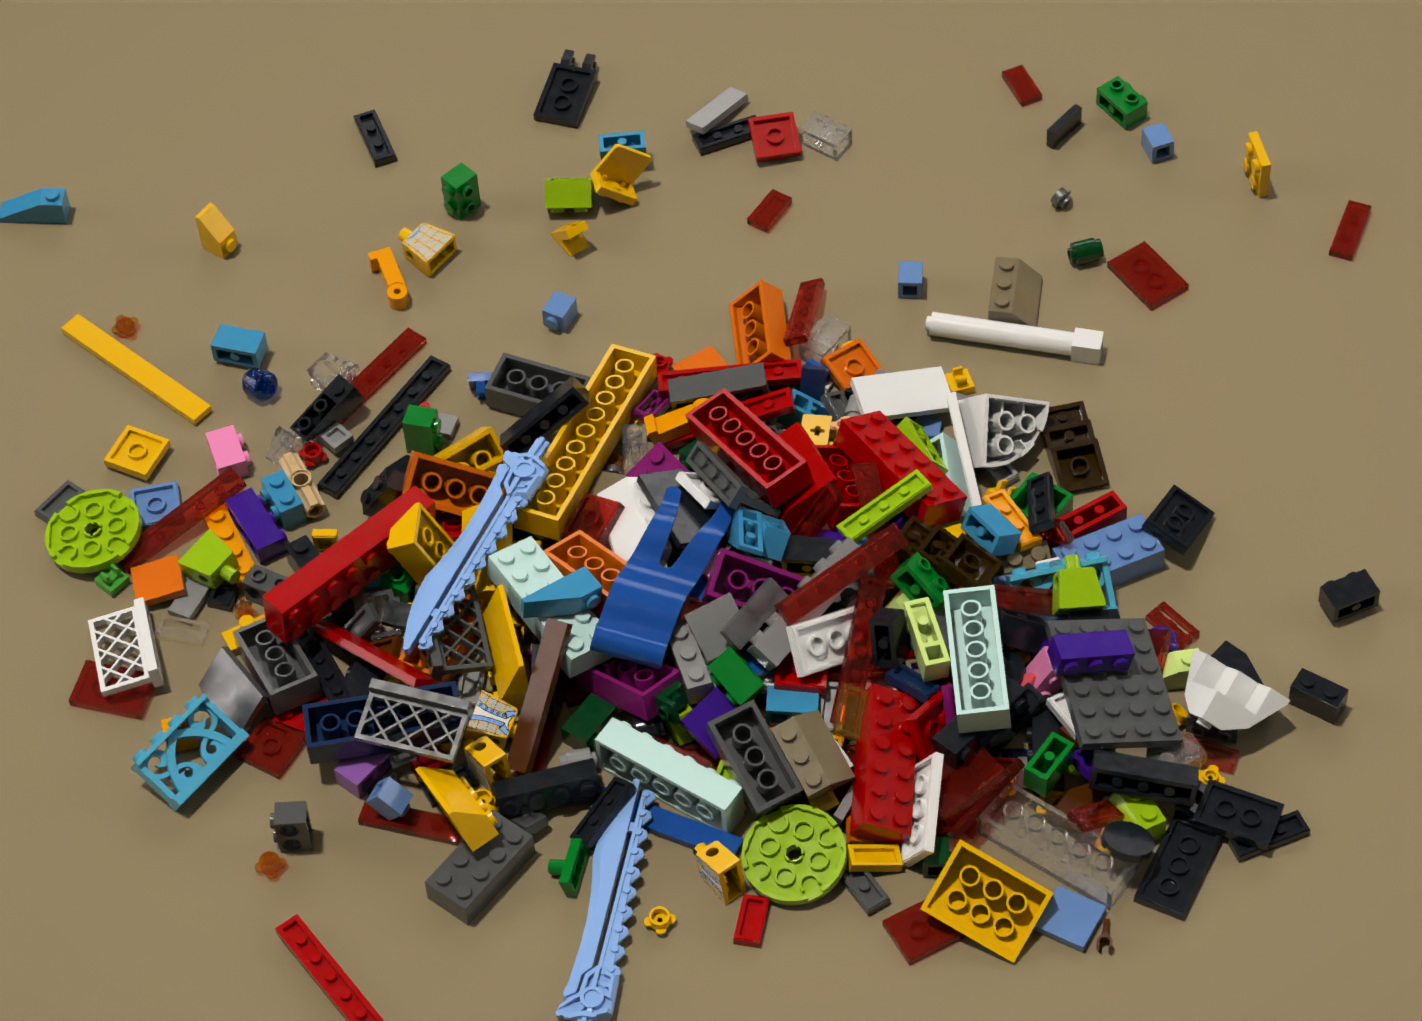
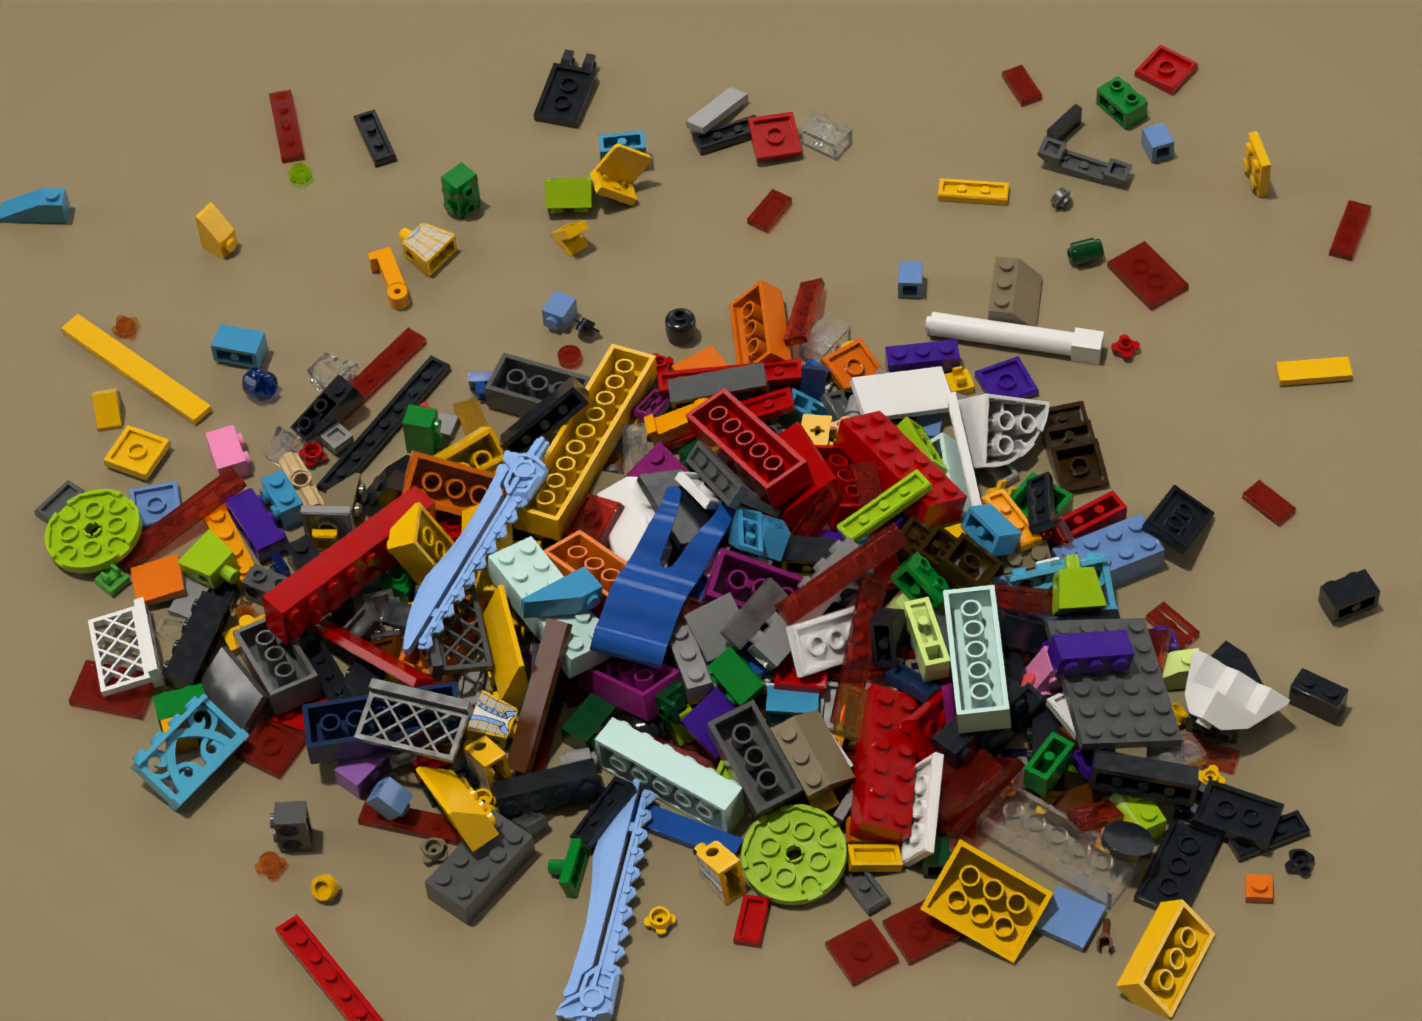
(107, 409): none -> yellow slope
(173, 702): none -> green brick
(198, 640): none -> black brick
(279, 565): none -> clear blue plate
(286, 126): none -> clear red tile
(299, 173): none -> clear neon green plate
(324, 887): none -> yellow tile
(327, 518): none -> light grey tile
(347, 494): none -> dark tan slope
(433, 844): none -> dark tan plate
(470, 415): none -> clear yellow tile
(569, 356): none -> clear red tile
(586, 326): none -> black plate
(680, 325): none -> black head
(861, 952): none -> clear red tile
(923, 356): none -> dark purple brick
(973, 191): none -> yellow tile
(1007, 379): none -> dark purple tile
(1082, 166): none -> dark grey slope
(1125, 347): none -> red plate
(1166, 69): none -> red tile
(1166, 958): none -> yellow slope
(1258, 888): none -> orange plate
(1269, 503): none -> clear red tile
(1302, 856): none -> black plate
(1314, 371): none -> yellow tile

